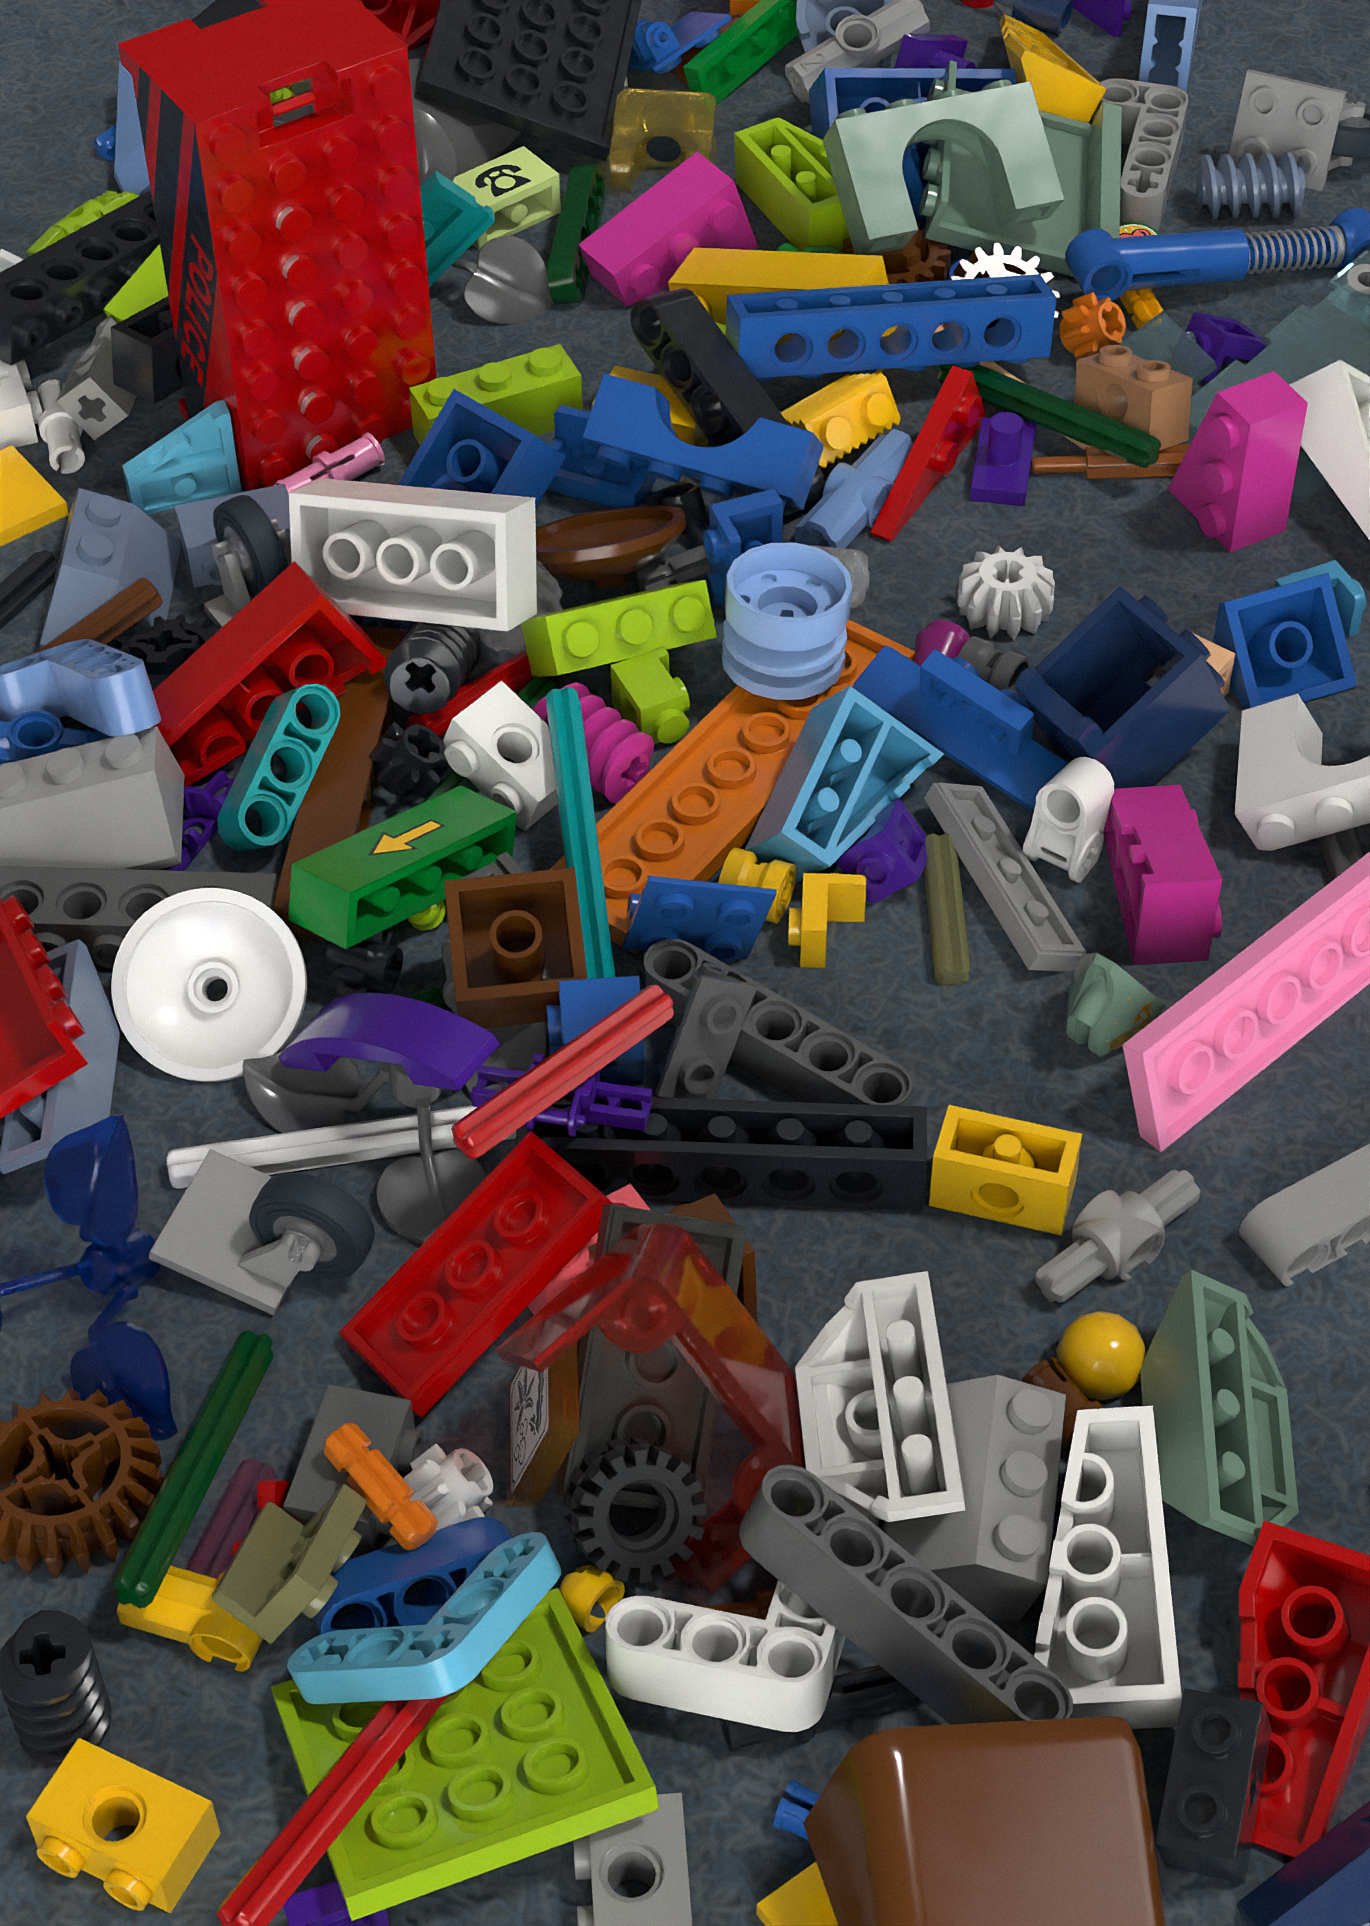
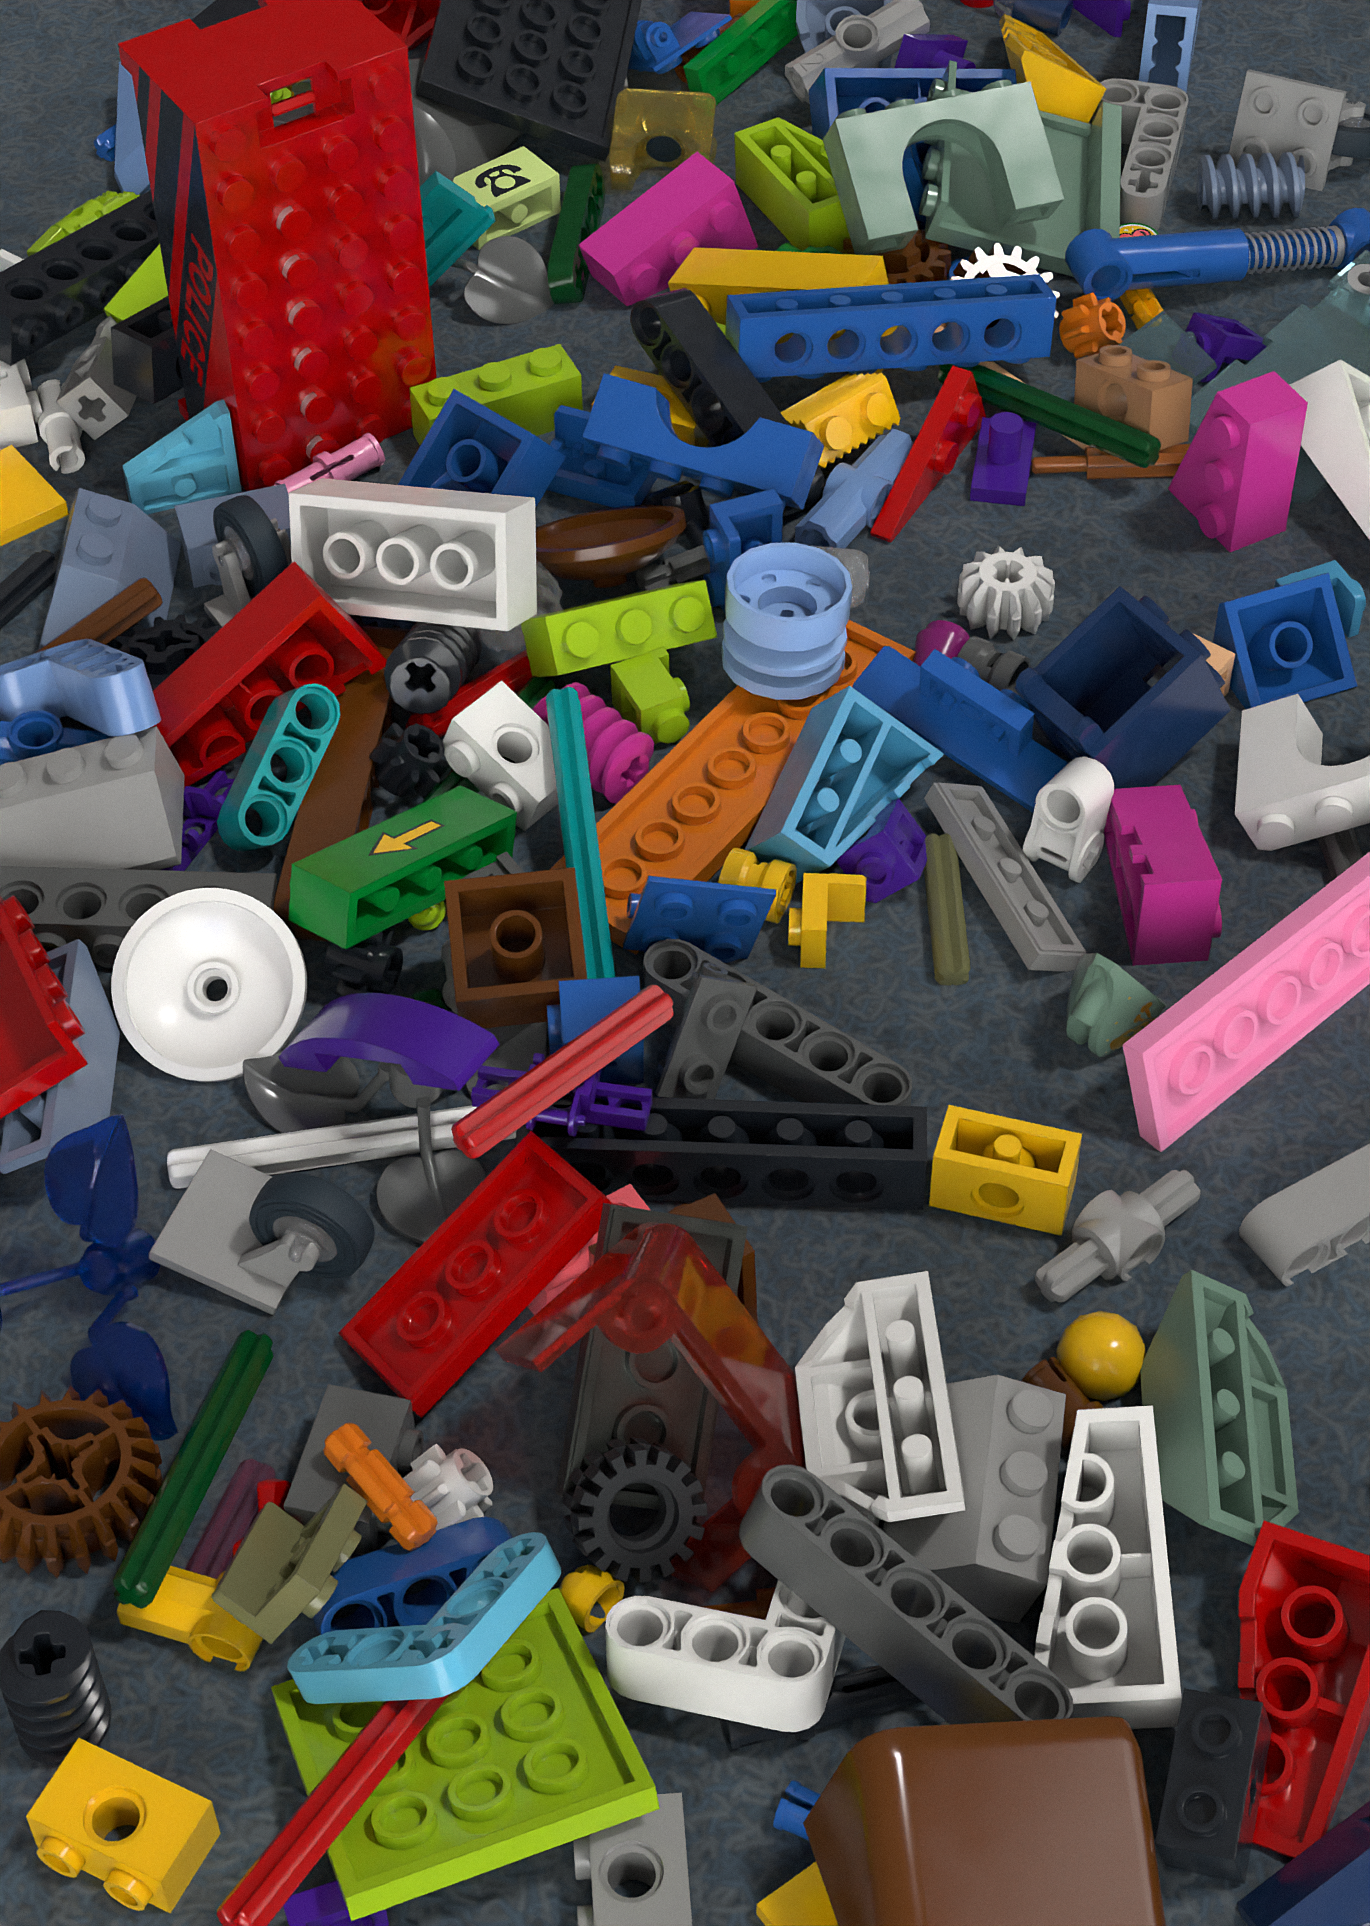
(541, 1426): tile -> none

